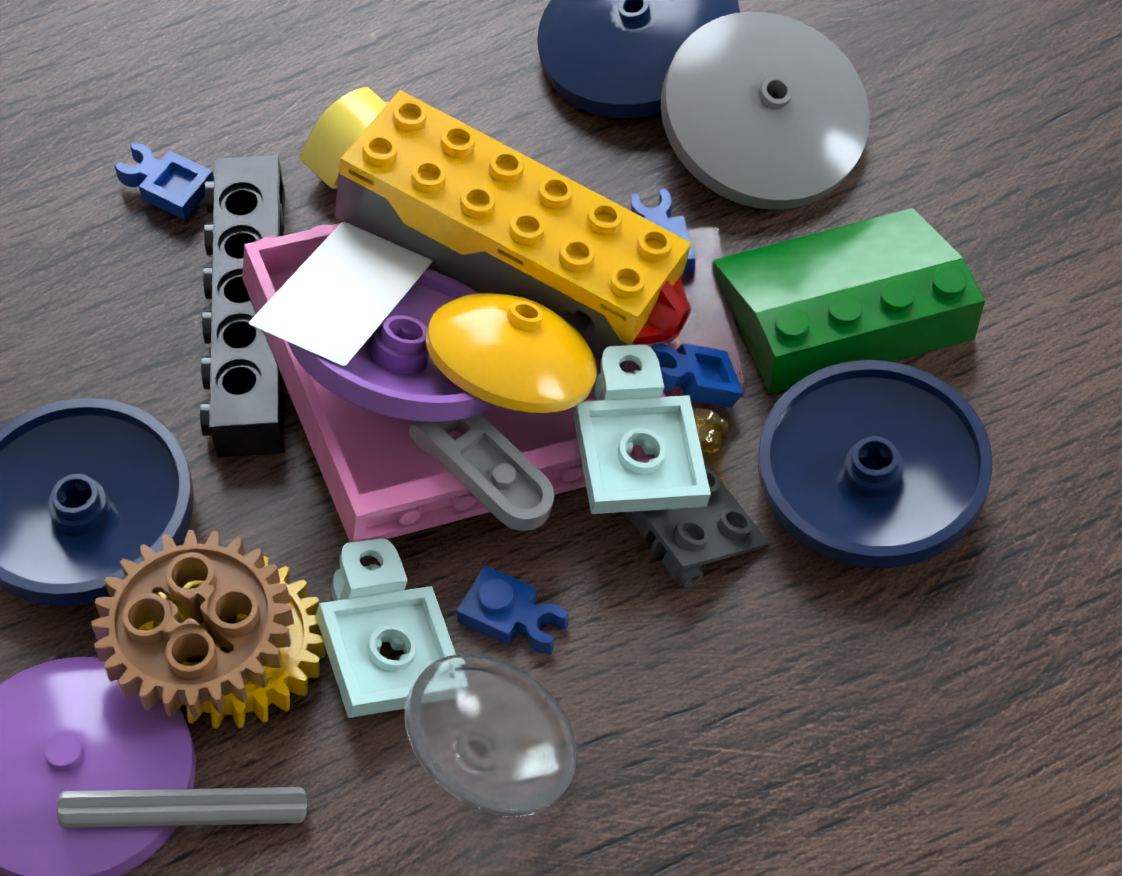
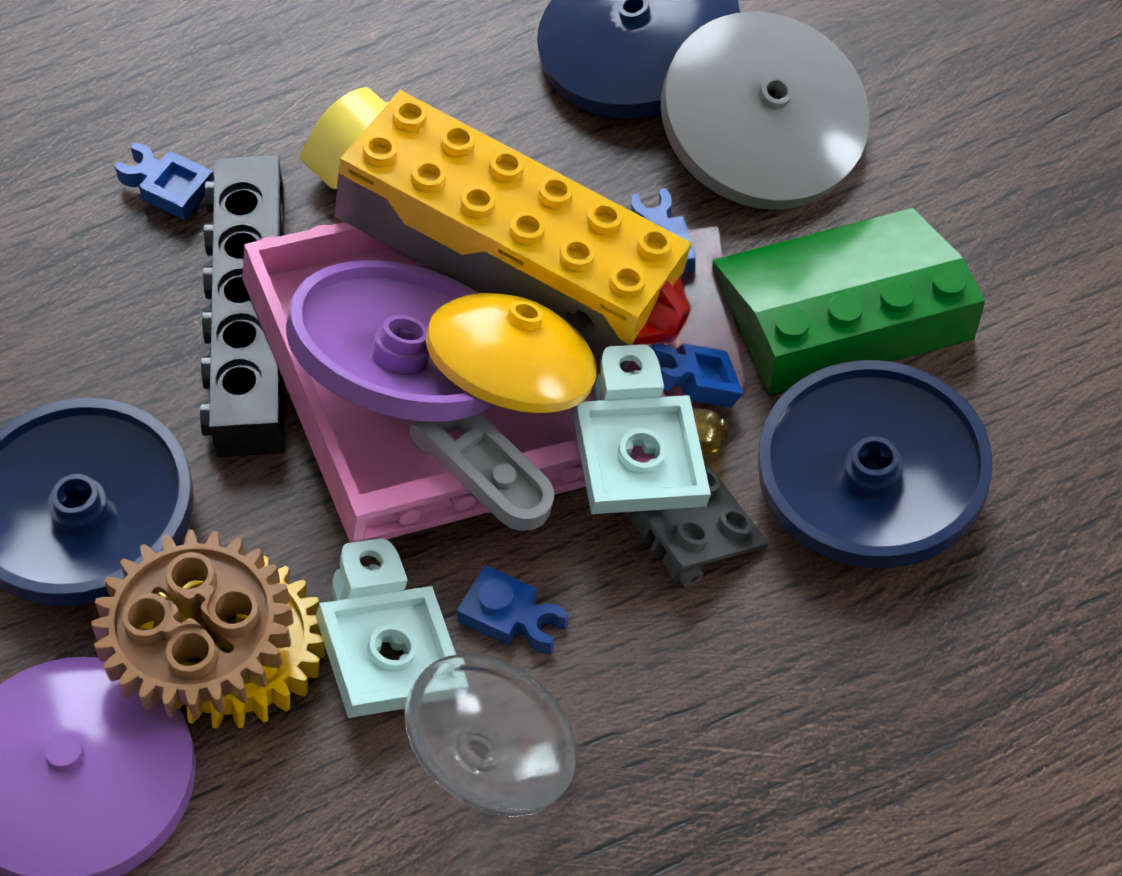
(181, 807): light grey axle -> none
(341, 293): white sticker -> none

